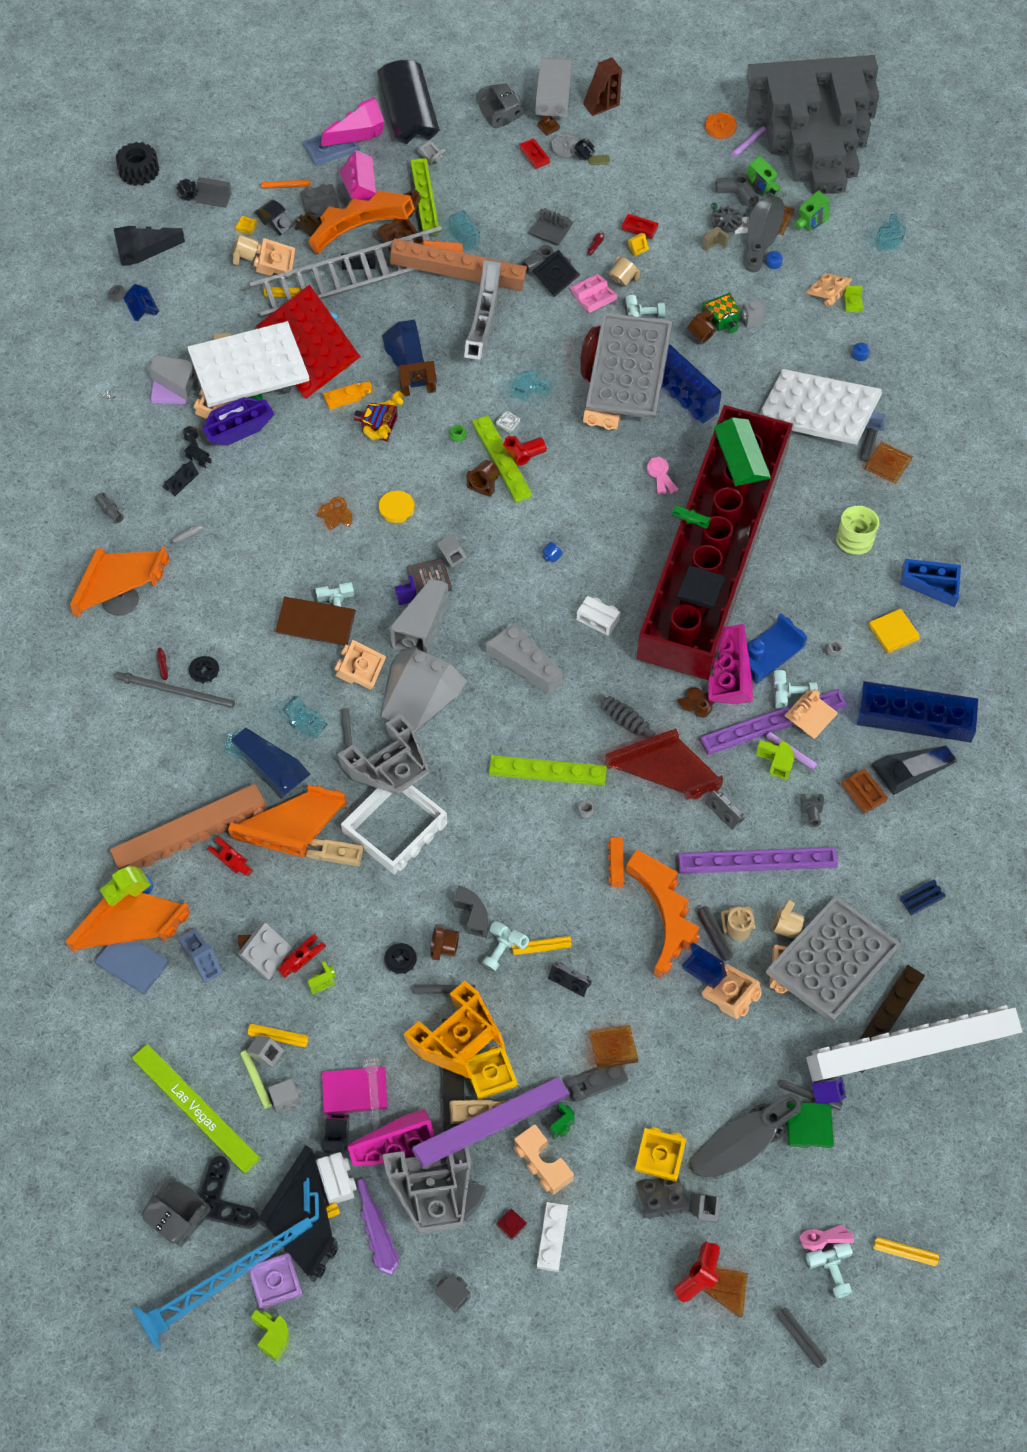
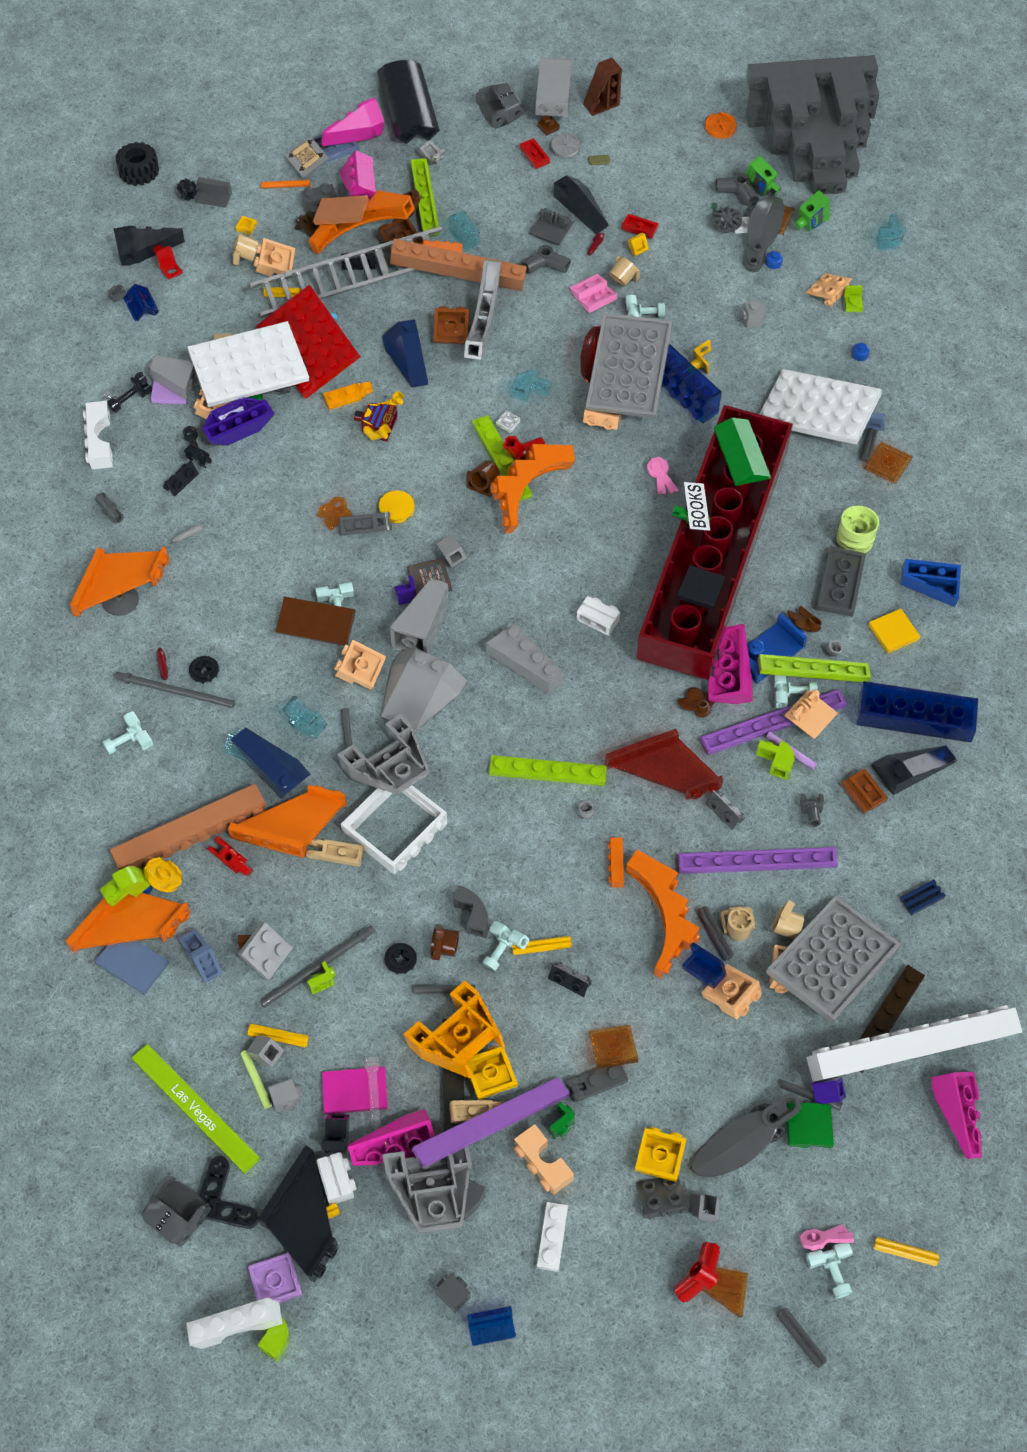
(99, 451): none -> white arch
(134, 733): none -> light aqua bar
(138, 386): none -> black bar
(154, 1322): dark azure piece -> none
(162, 875): none -> yellow tile
(167, 261): none -> red bracket
(248, 1317): none -> white arch
(274, 213): black brick -> none
(293, 963): red hinge -> none
(306, 157): none -> tile
(341, 210): none -> nougat tile
(361, 936): none -> dark grey bar
(364, 523): none -> dark grey plate
(381, 1242): medium lavender sword -> none
(417, 372): reddish brown panel -> none
(451, 325): none -> dark orange plate
(457, 429): bright green plate -> none
(491, 1326): none -> clear blue panel
(511, 1224): dark red plate -> none
(539, 460): none -> orange arch
(551, 552): blue piece -> none
(556, 273): black tile -> none
(580, 202): none -> black wedge
(584, 149): black gear -> none
(625, 716): dark grey piece -> none
(696, 506): none -> white sticker
(699, 361): none -> yellow bracket
(701, 326): reddish brown piece -> none
(713, 237): dark tan bracket -> none
(725, 312): green torso -> none
(749, 141): lavender bar -> none
(805, 620): none -> reddish brown plate
(813, 668): none -> lime plate
(841, 581): none -> dark grey plate
(957, 1098): none -> dark pink wedge

